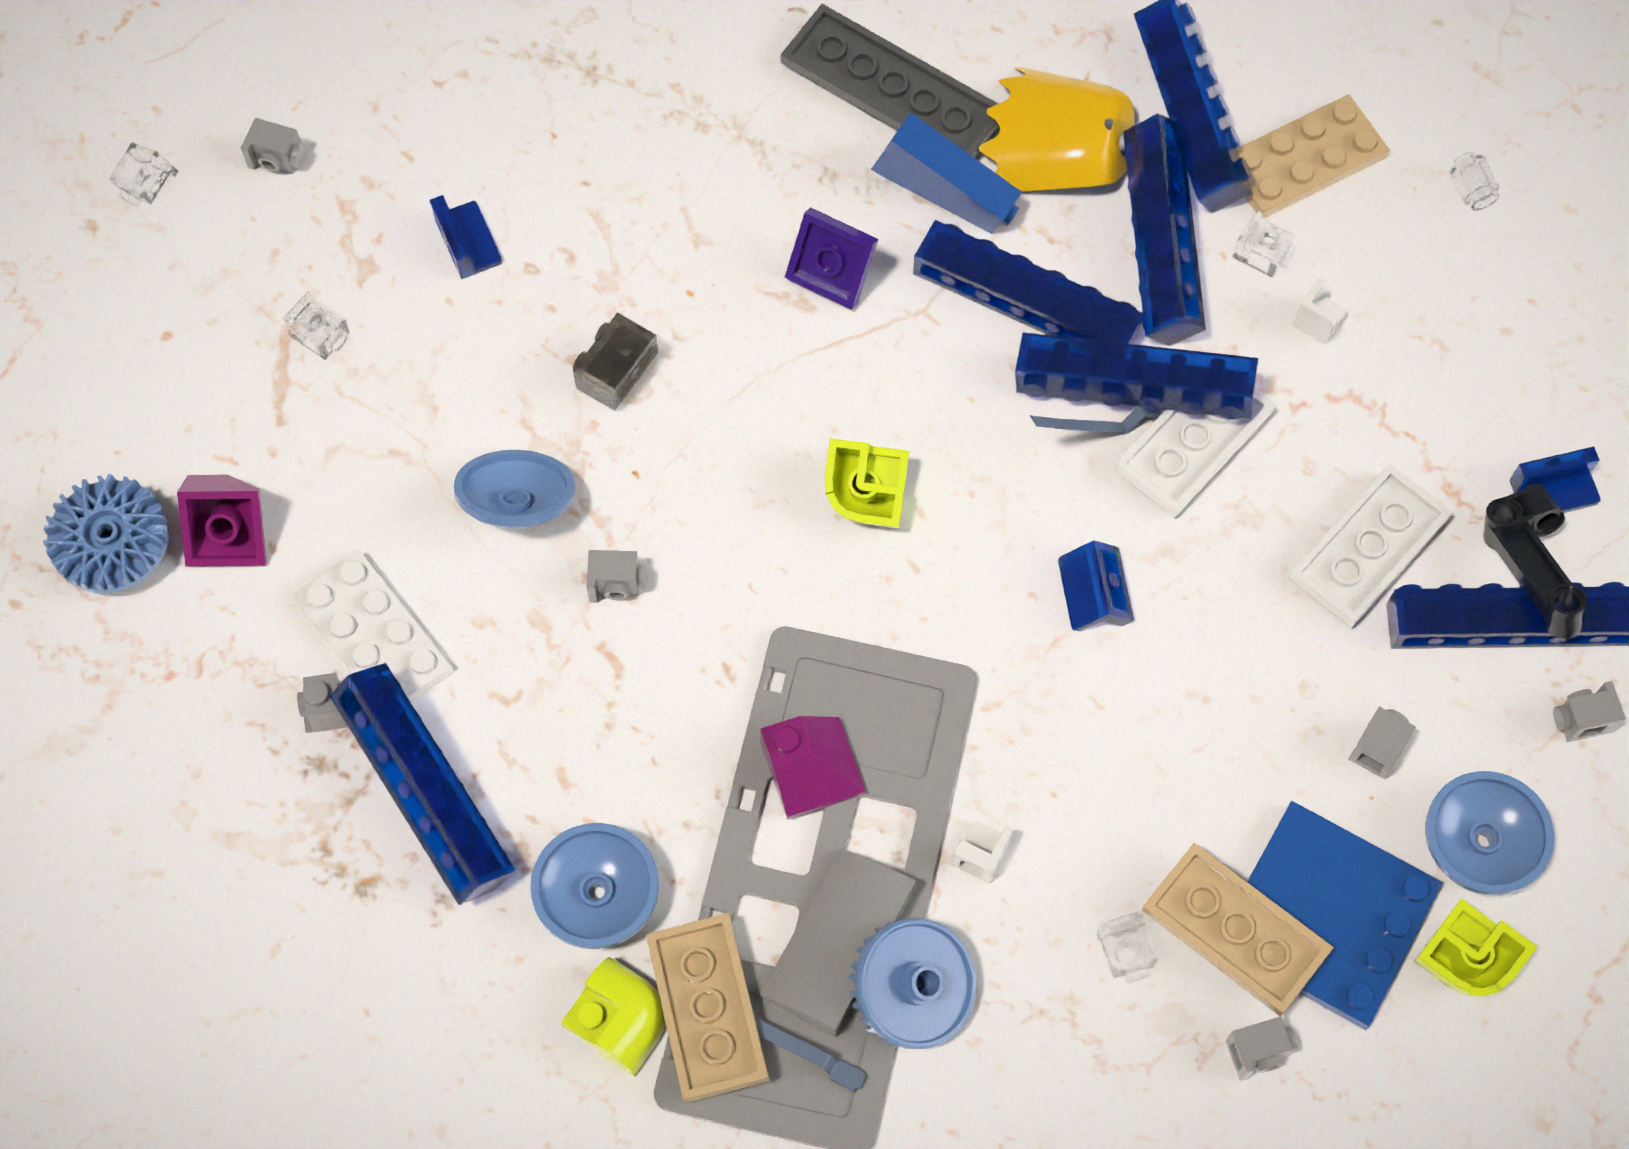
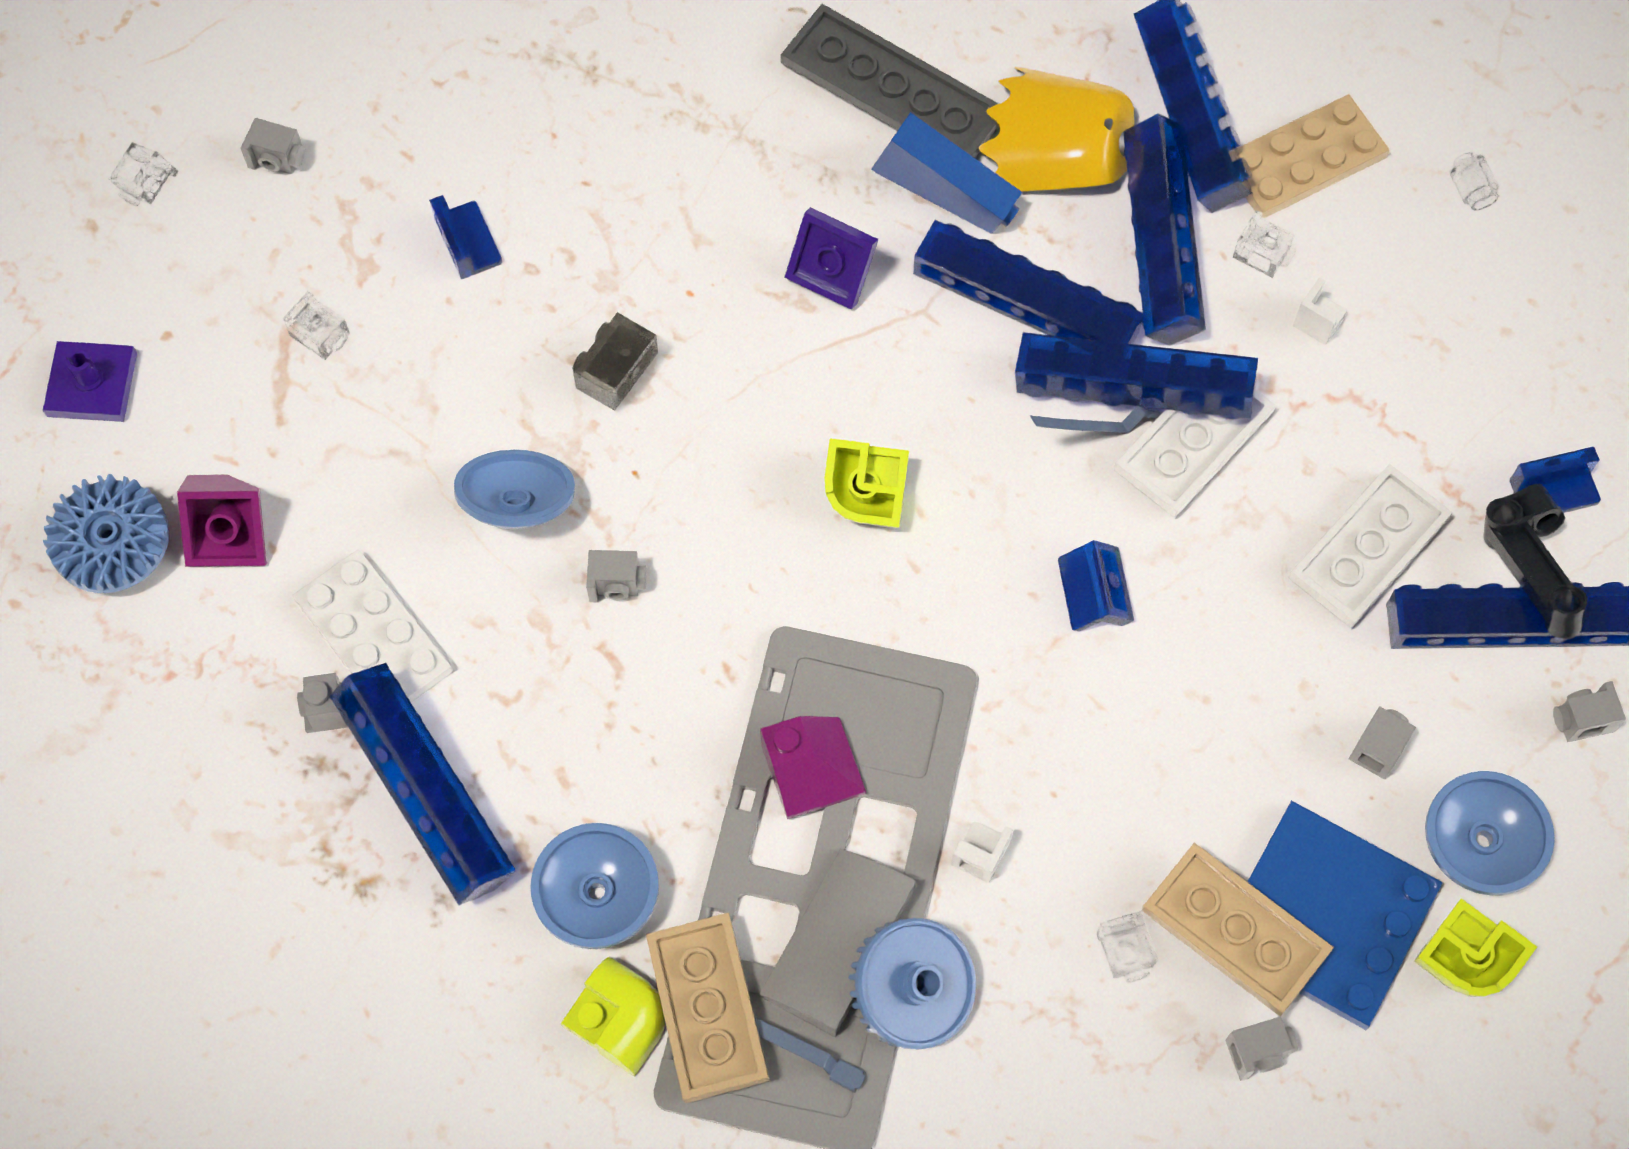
(90, 381): none -> dark purple tile

